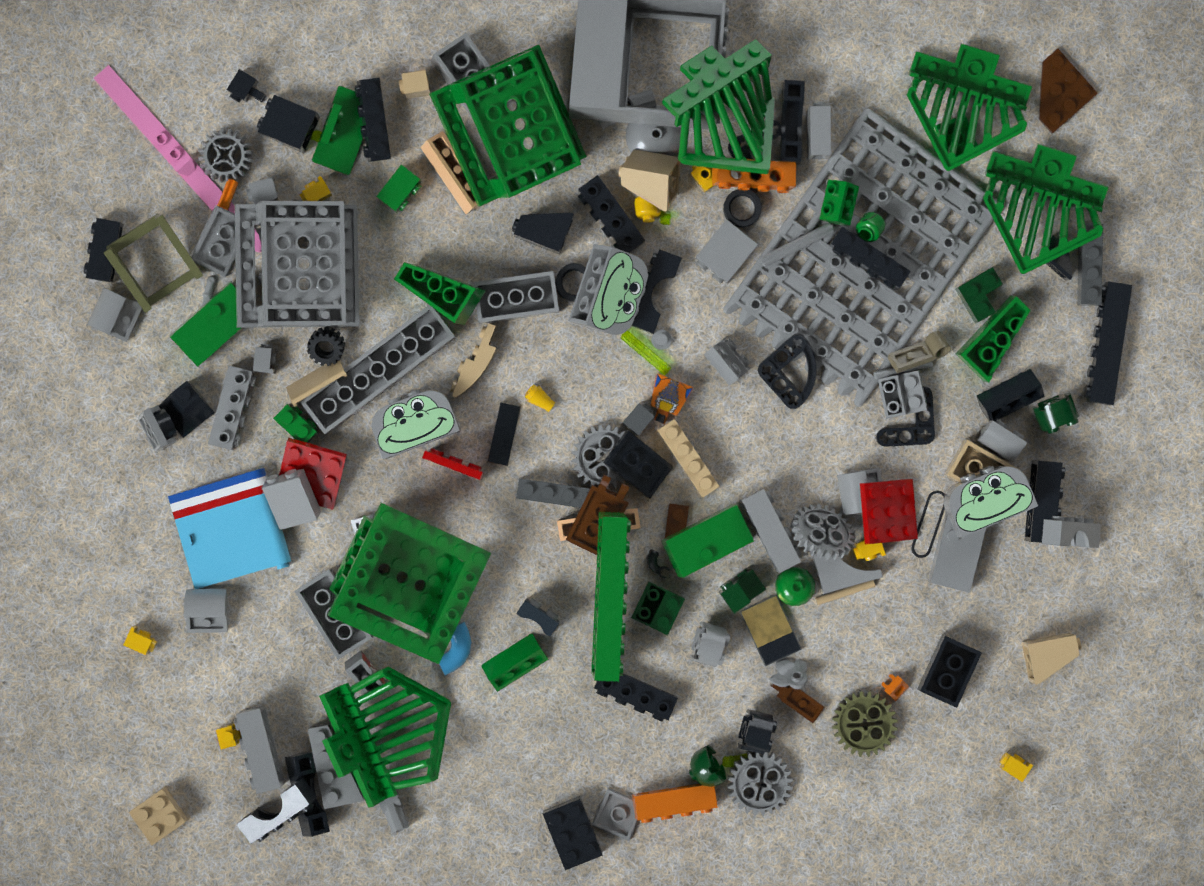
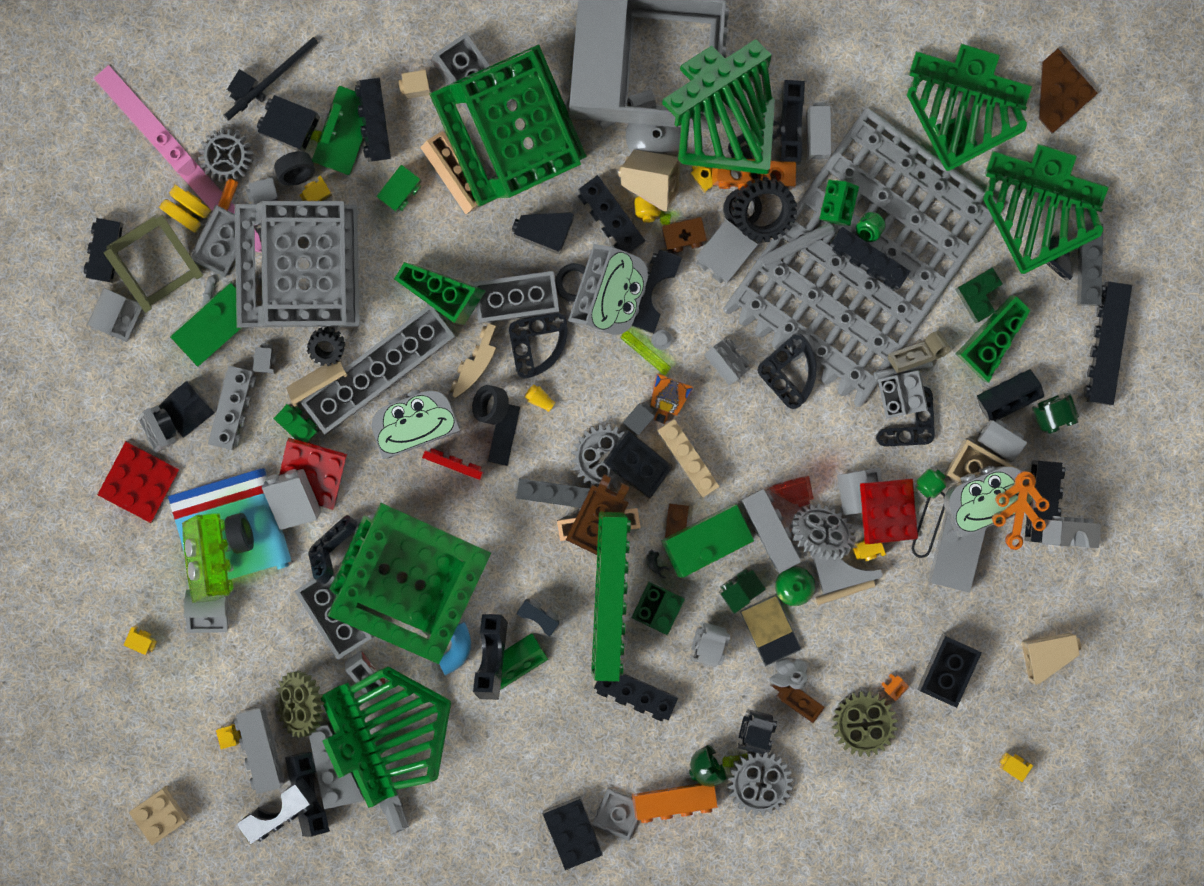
(138, 482): none -> red plate
(185, 208): none -> yellow wheel
(206, 558): none -> clear neon green piece
(239, 533): none -> black tyre
(242, 103): none -> black bar
(299, 704): none -> olive gear
(303, 167): none -> black tyre
(320, 551): none -> black beam
(493, 637): none -> black arch
(499, 408): none -> black tyre
(524, 339): none -> black beam
(672, 232): none -> reddish brown brick
(779, 225): none -> black tyre
(794, 491): none -> clear red slope
(931, 483): none -> green head
(1019, 507): none -> orange plant

